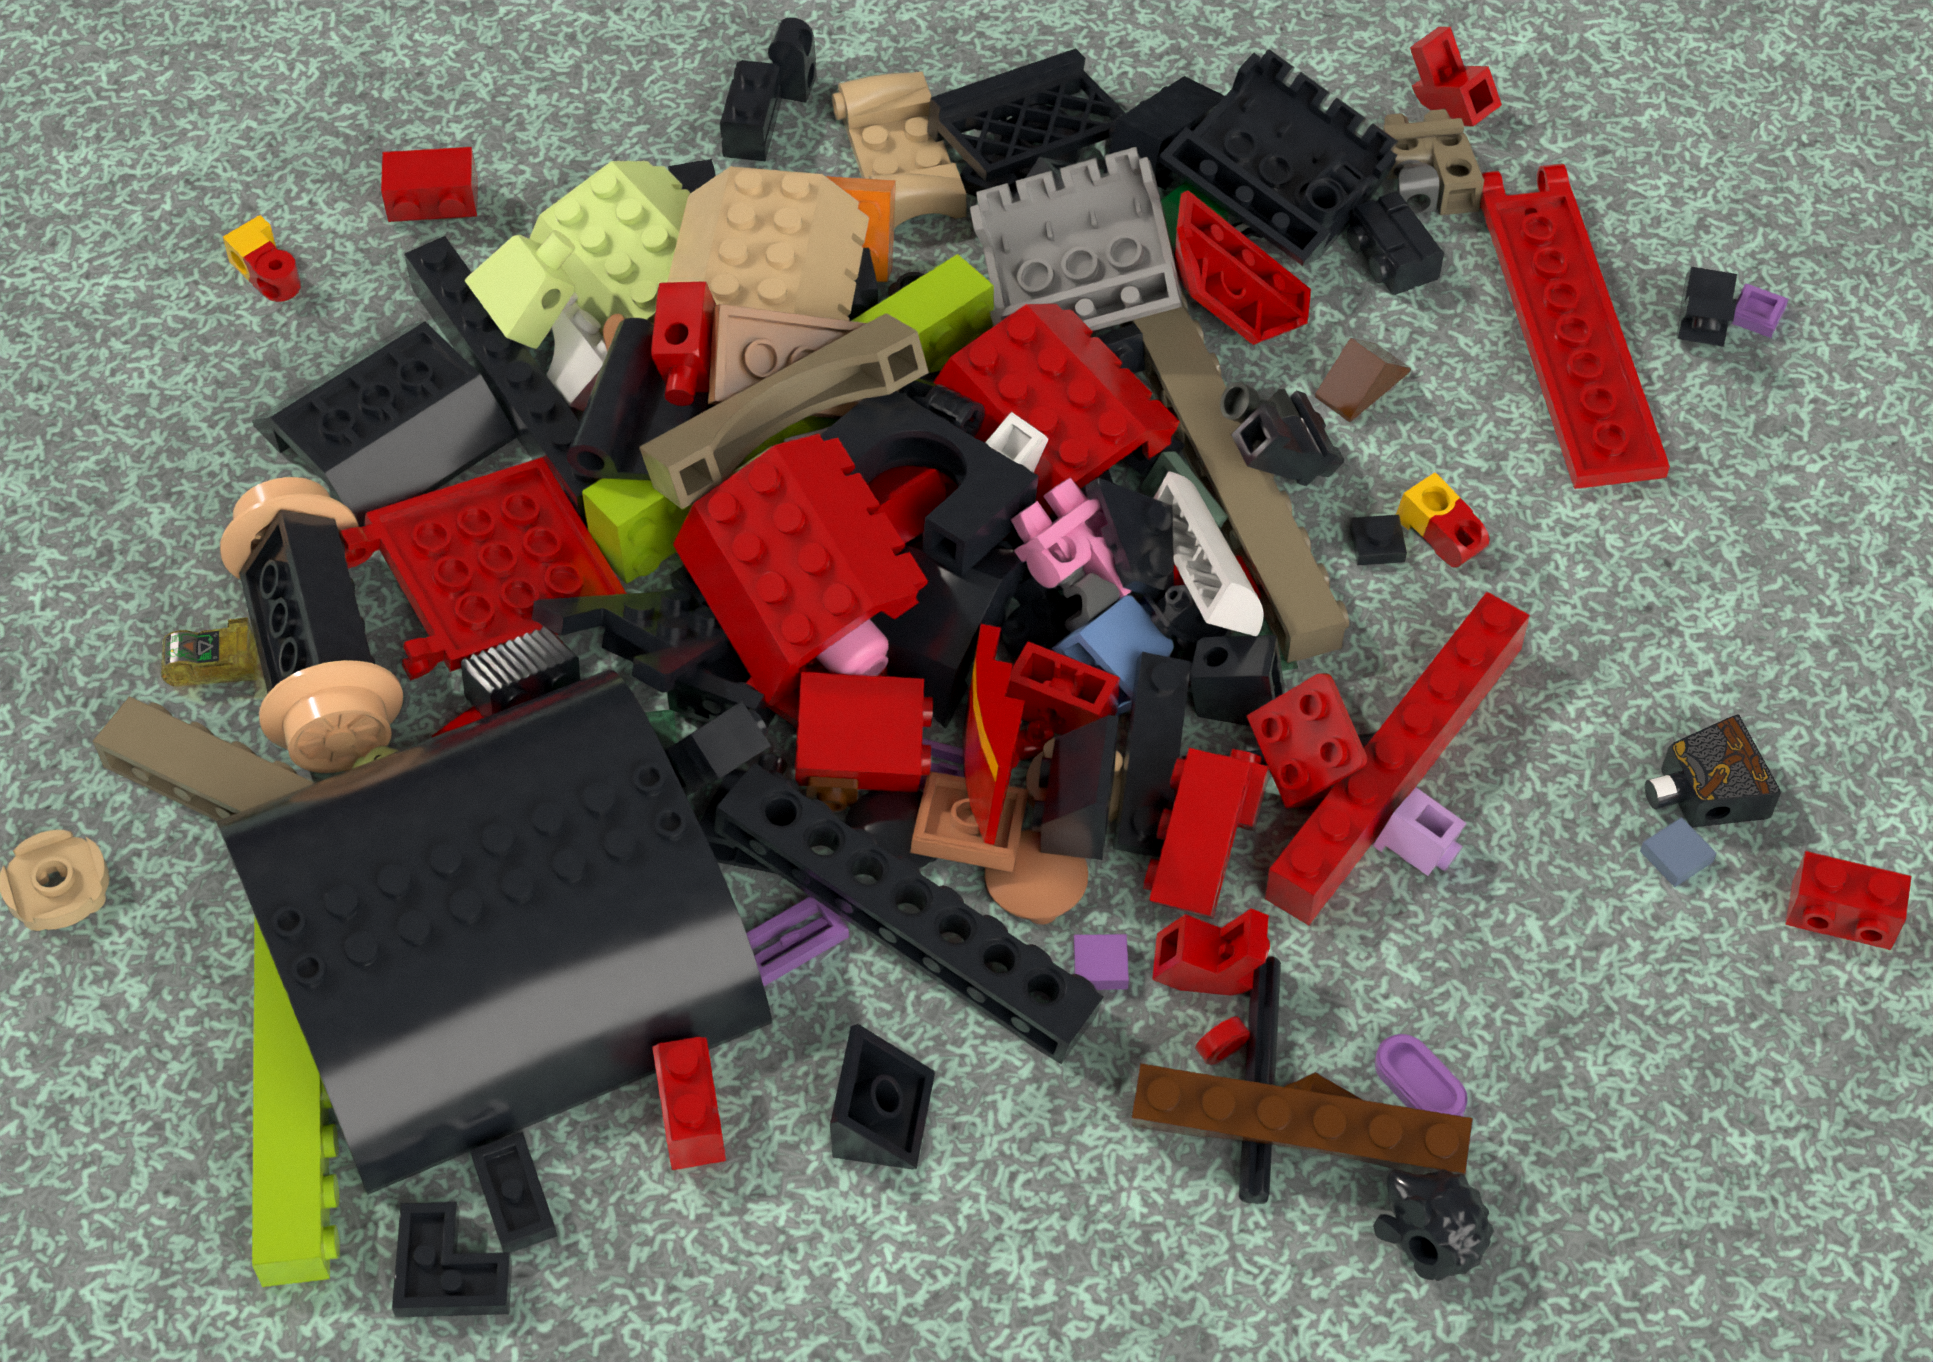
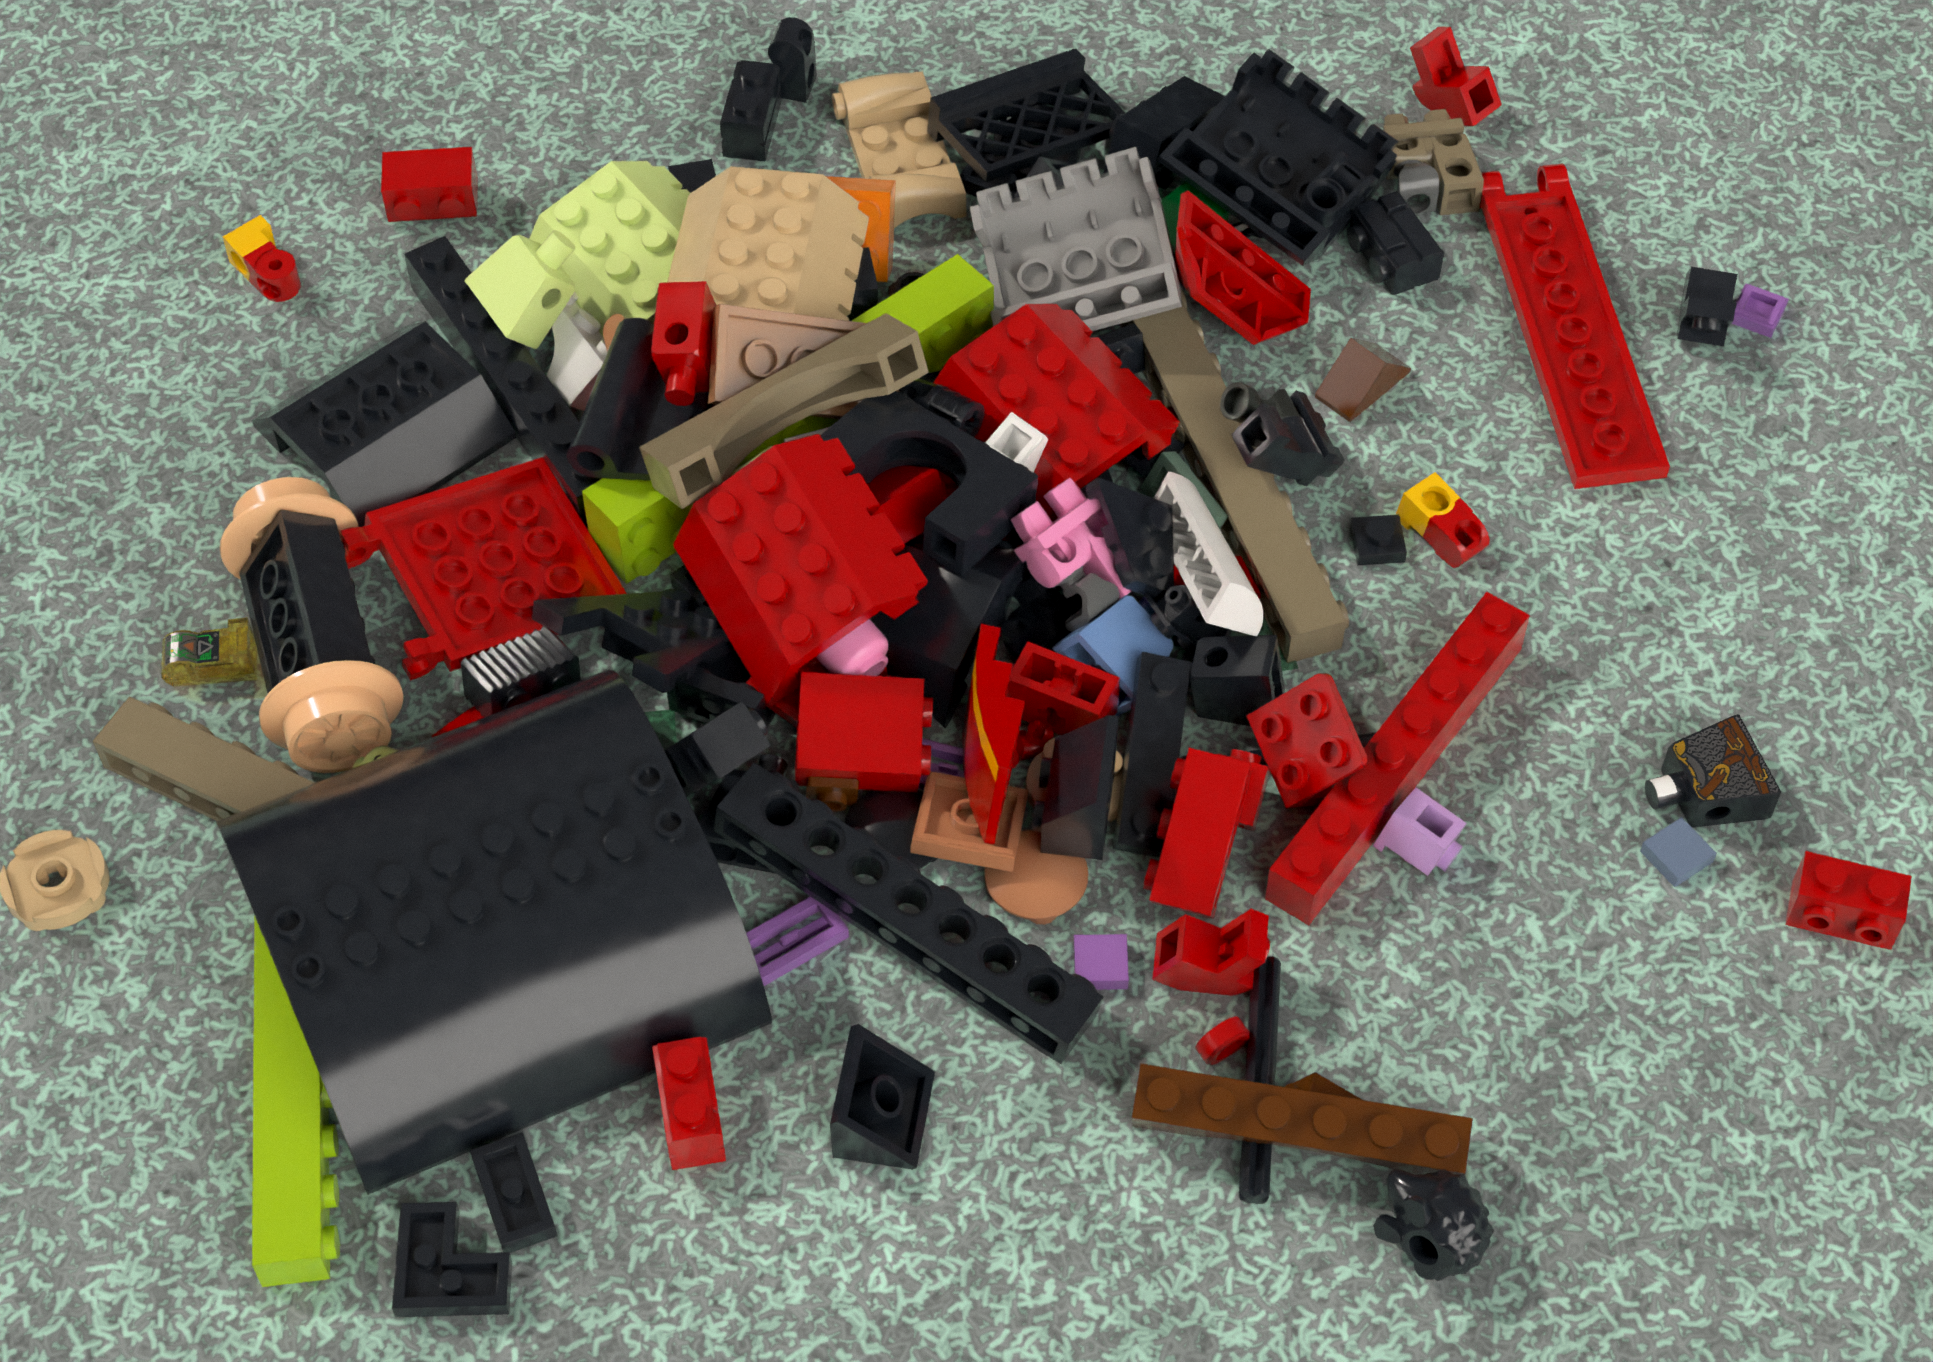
(1419, 1076): medium lavender tile -> none

